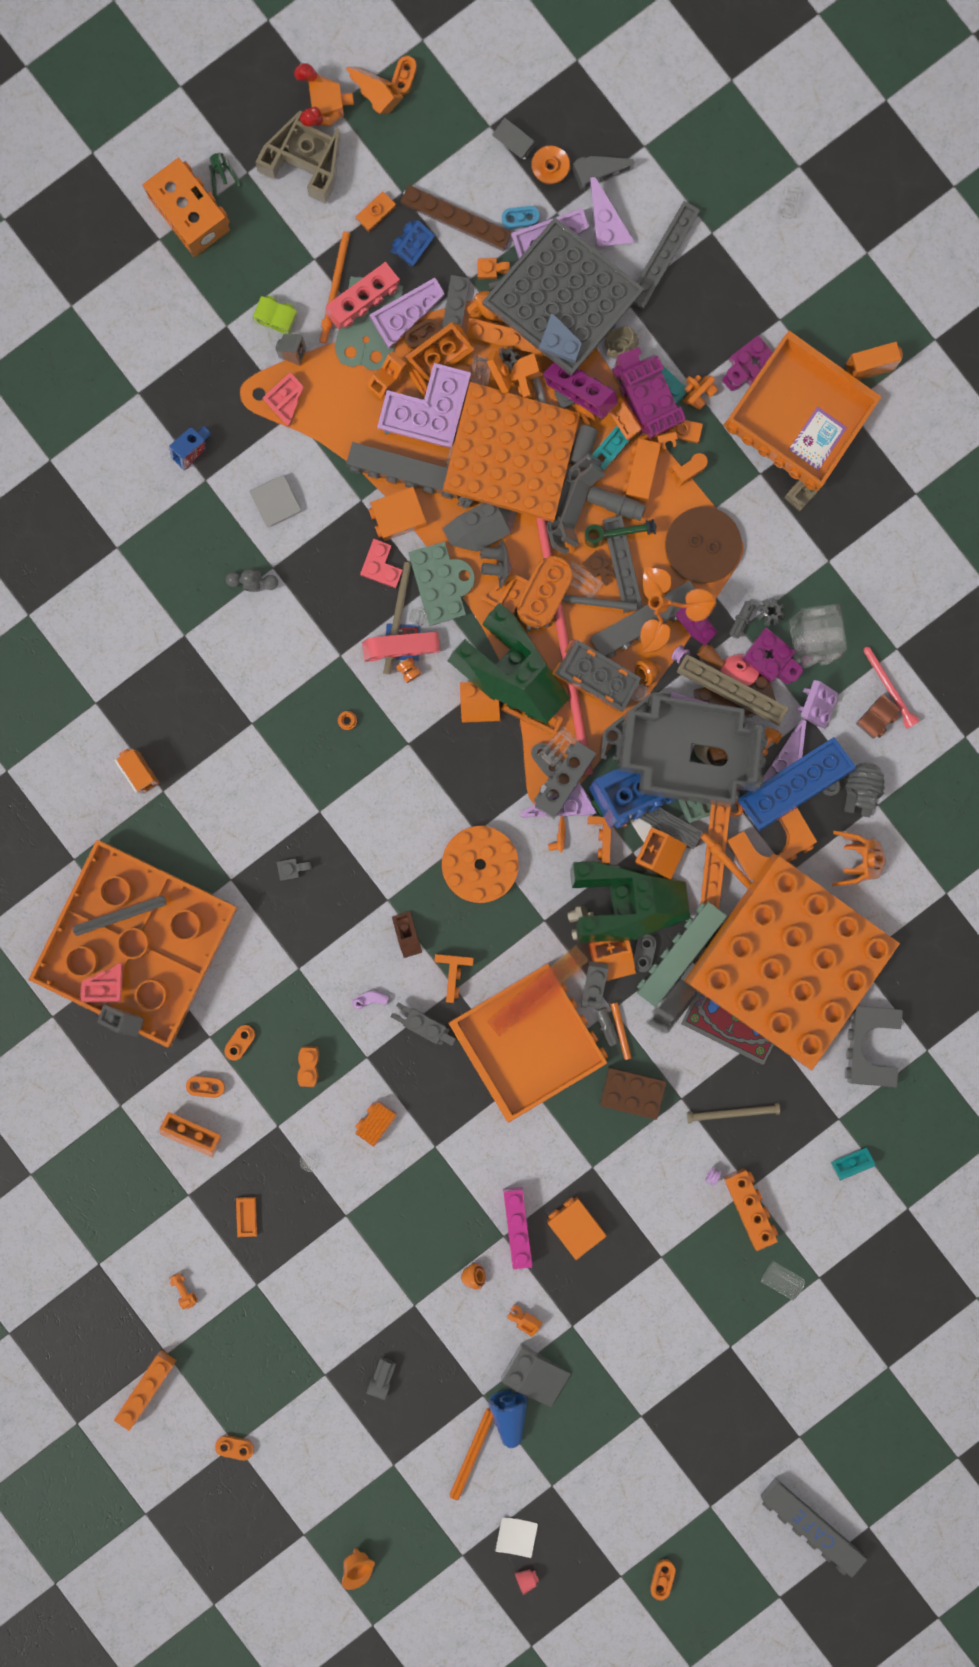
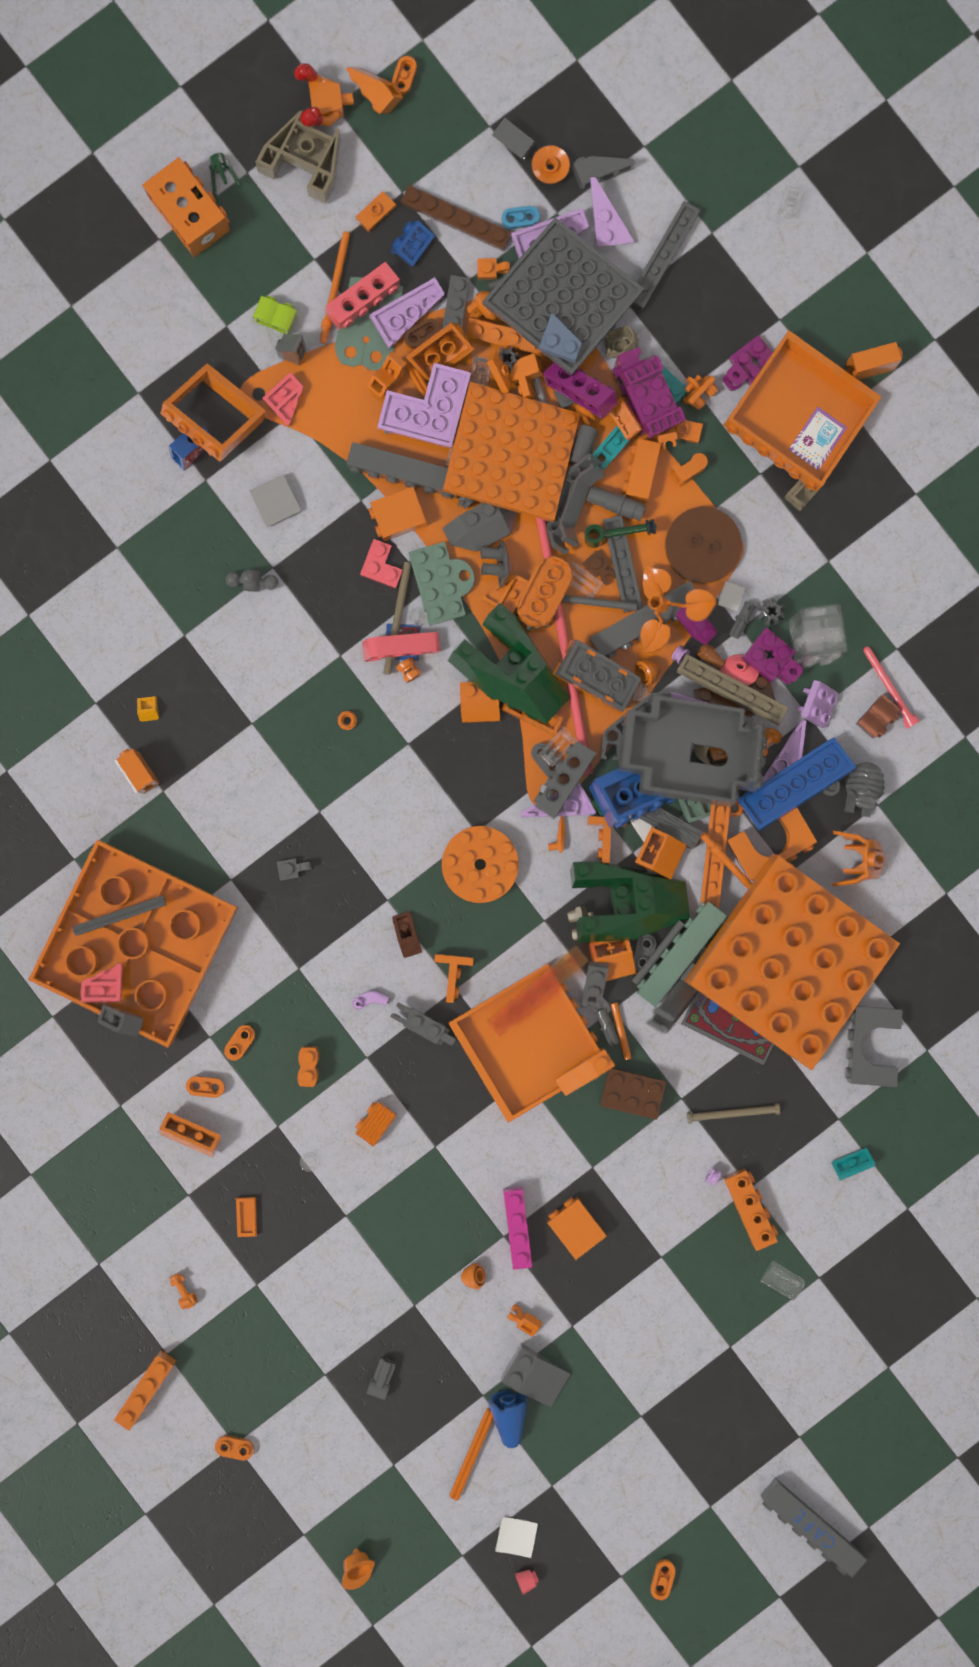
(147, 708): none -> light orange slope
(227, 391): none -> orange window
(585, 1072): none -> orange slope
(658, 952): none -> dark grey bar
(731, 596): none -> white sticker

